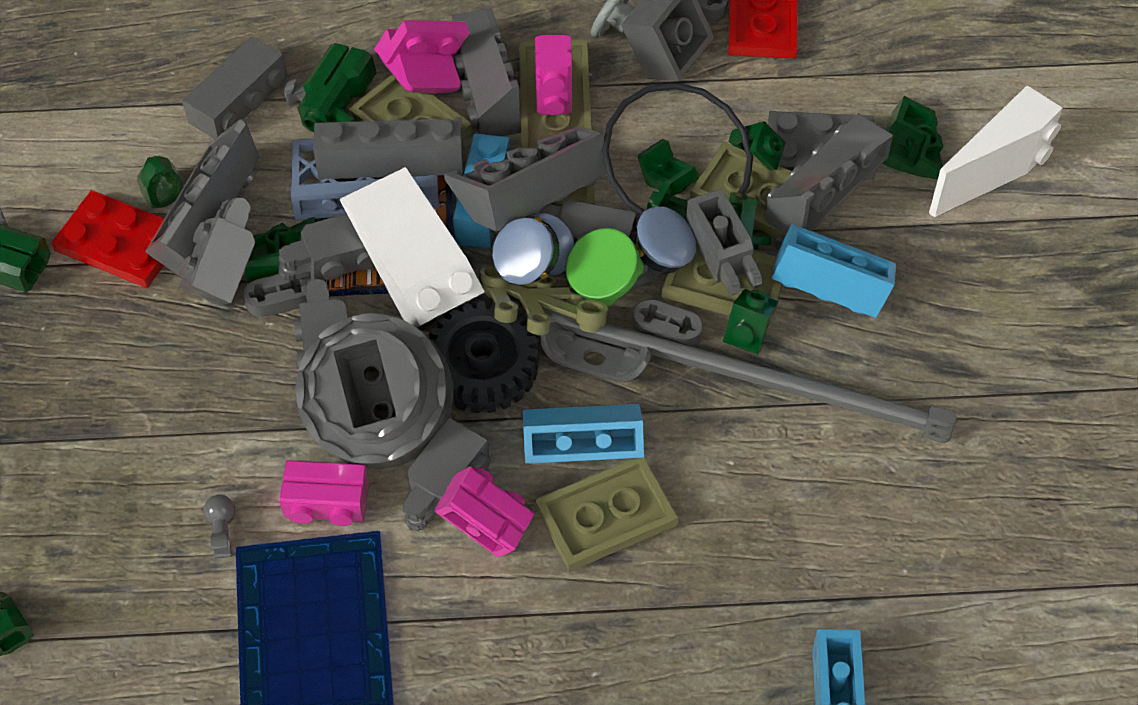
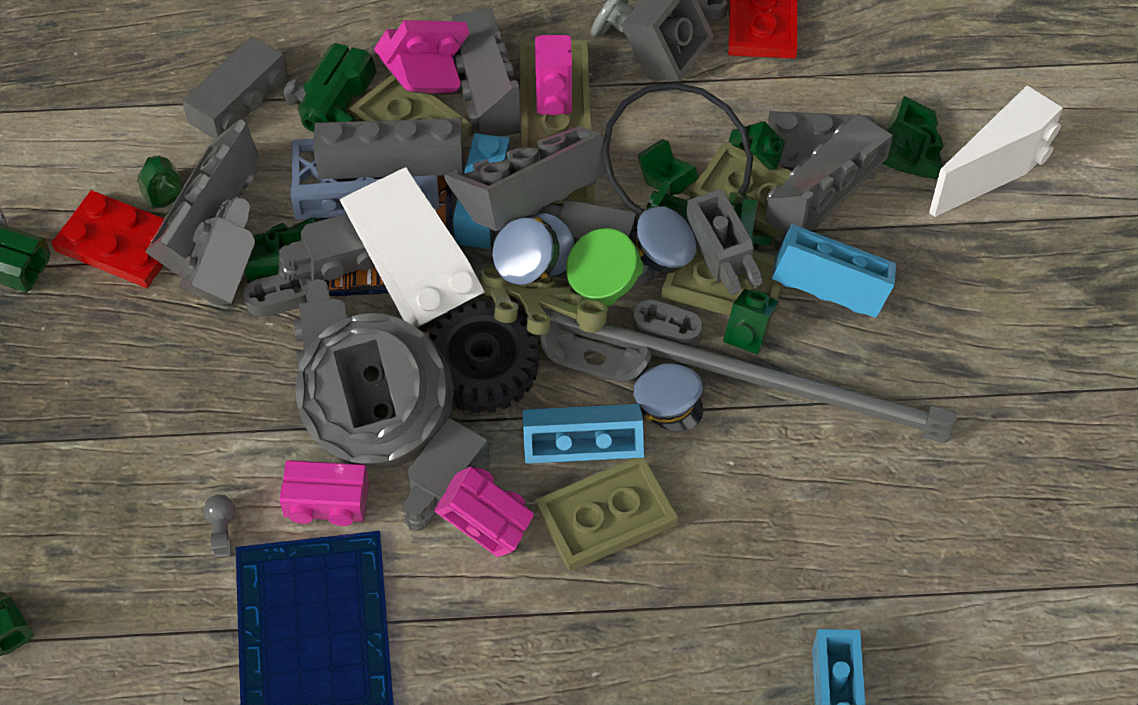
(670, 396): none -> sand blue piece

